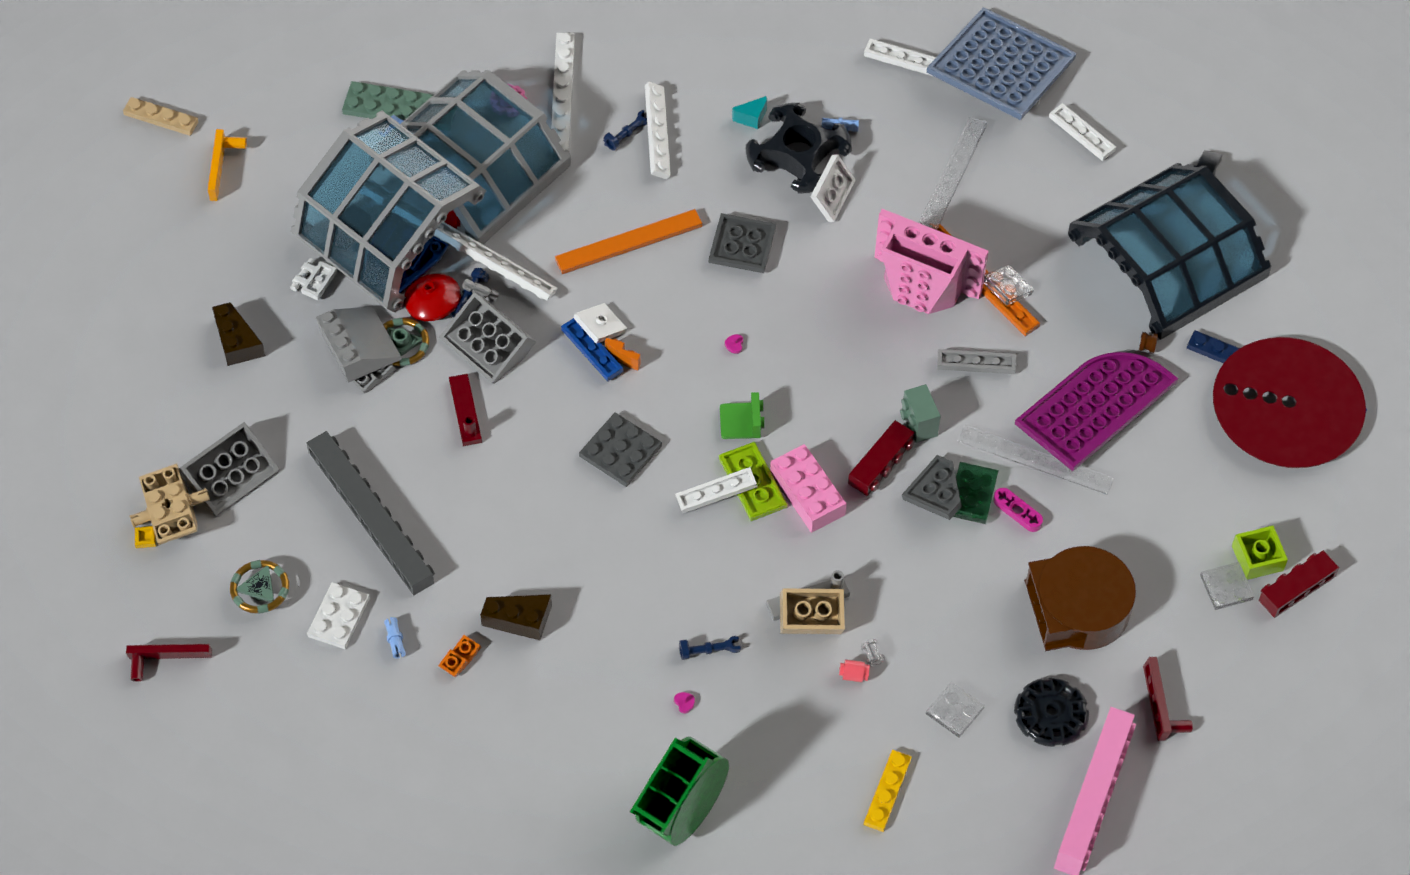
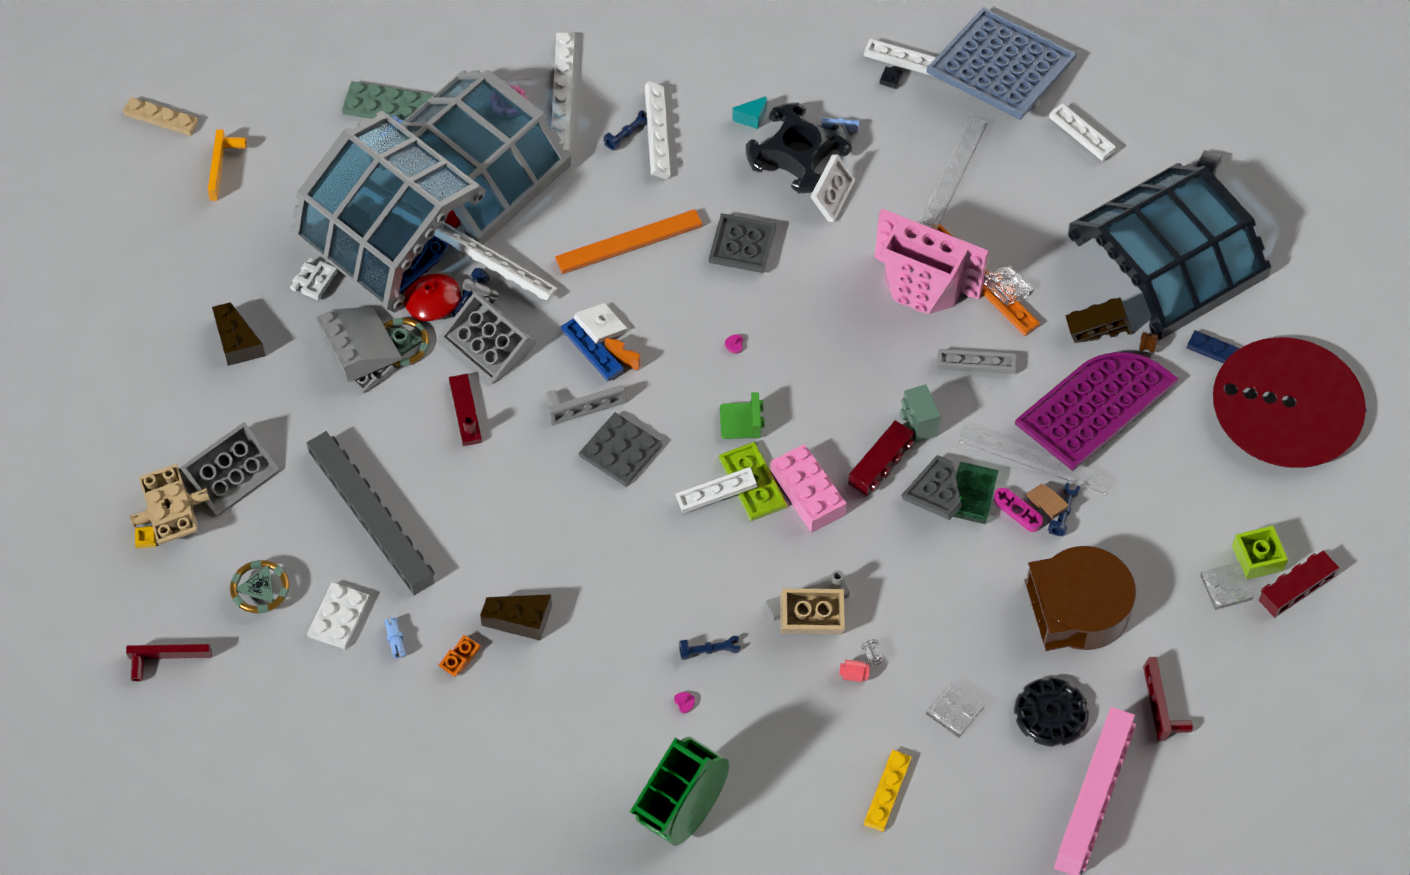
(584, 405): none -> light grey piece
(891, 77): none -> black plate
(1048, 500): none -> medium nougat slope
(1058, 527): none -> dark blue piece
(1099, 320): none -> dark brown wedge

